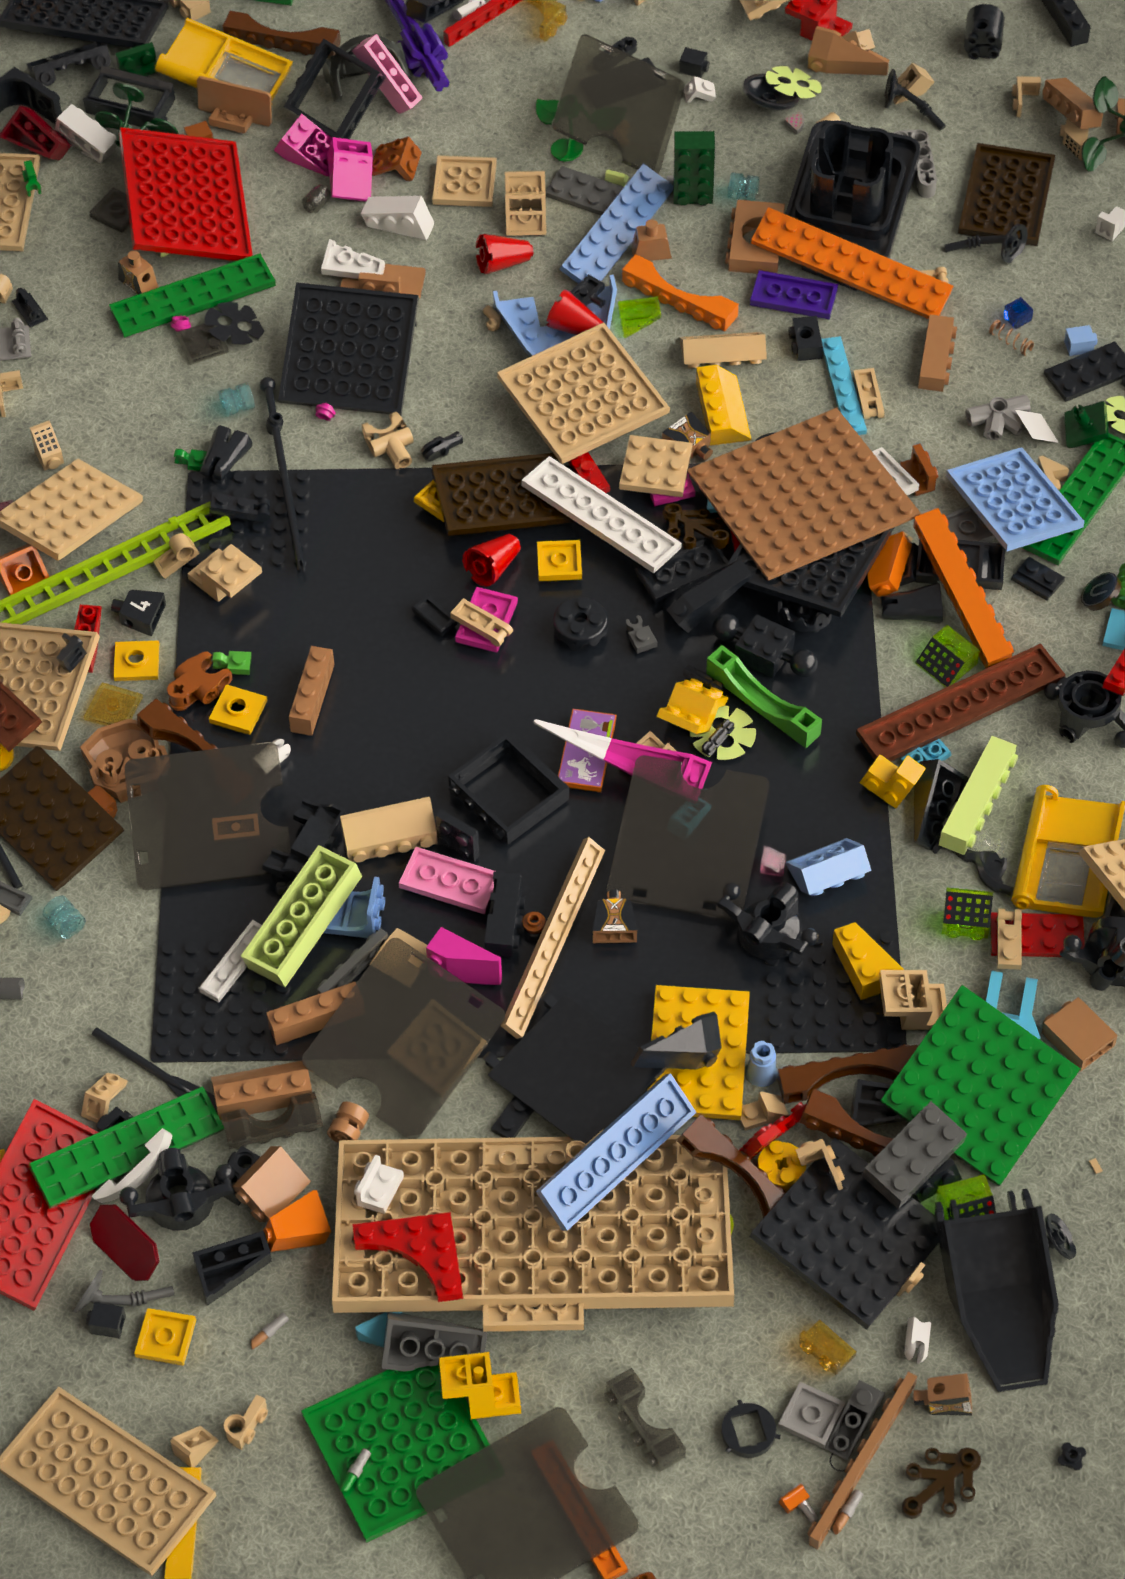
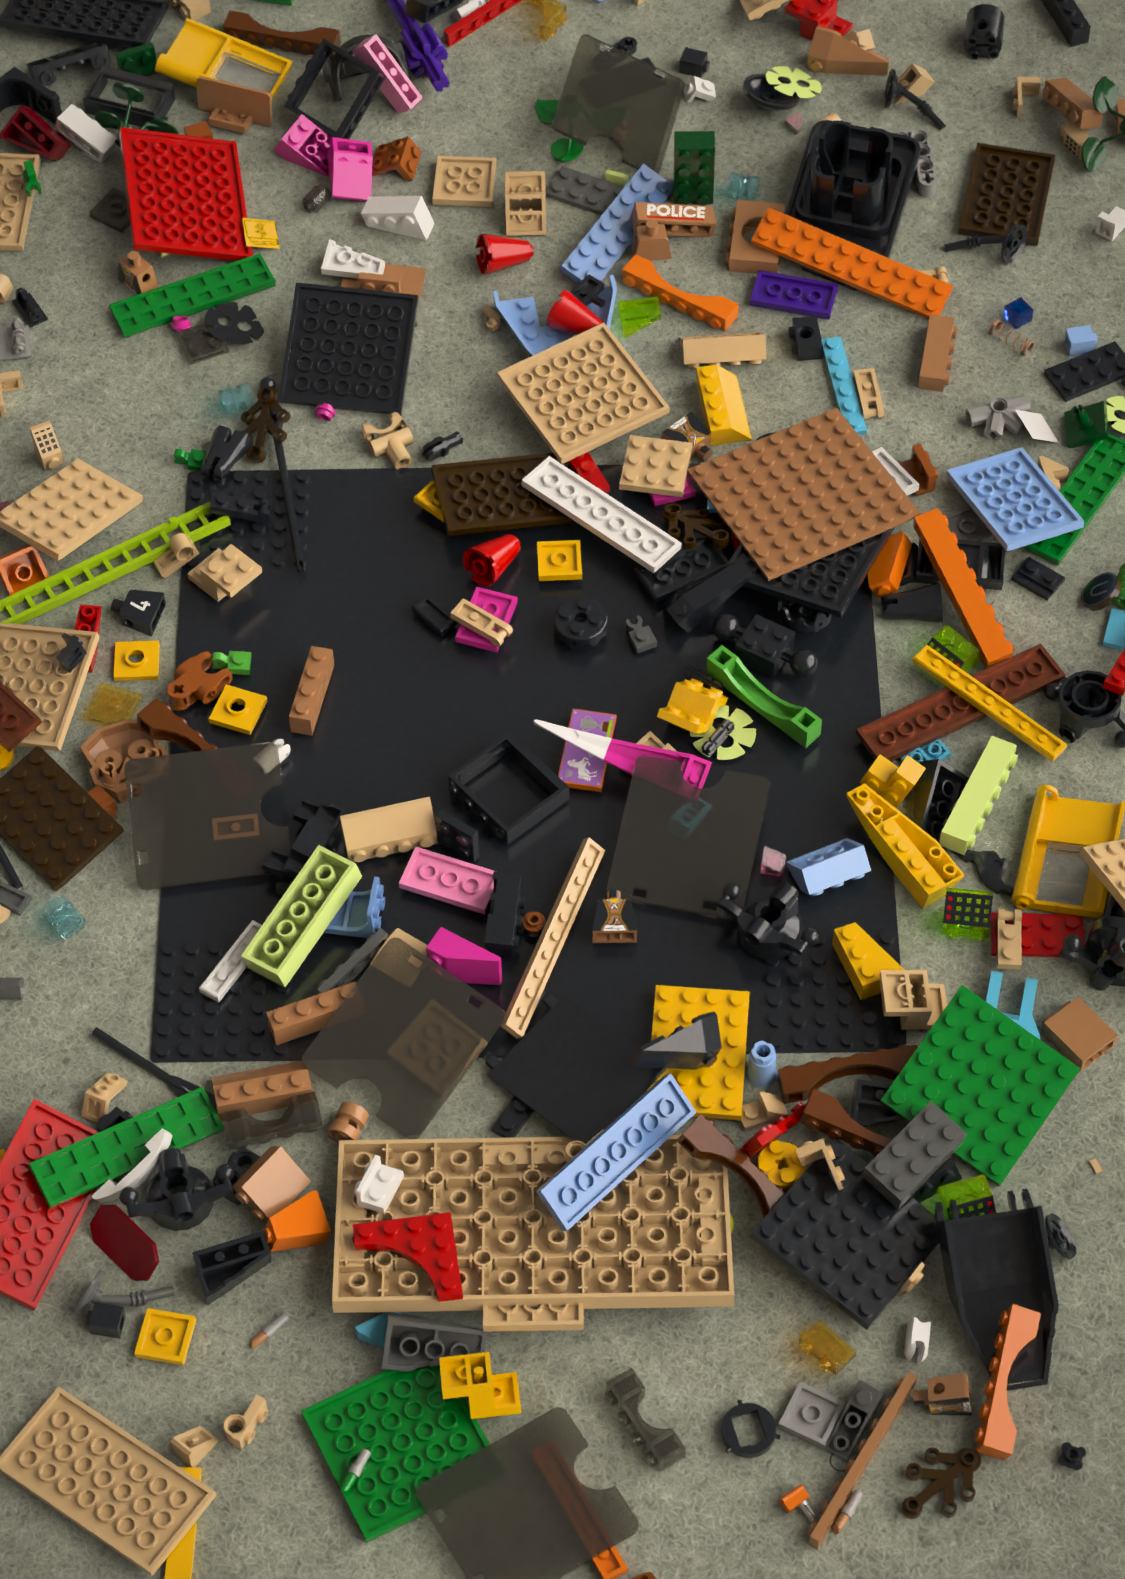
(260, 233): none -> yellow sticker
(266, 398): none -> dark brown plant
(677, 218): none -> medium nougat brick
(905, 847): none -> yellow wedge
(989, 703): none -> yellow tile
(997, 1430): none -> orange arch

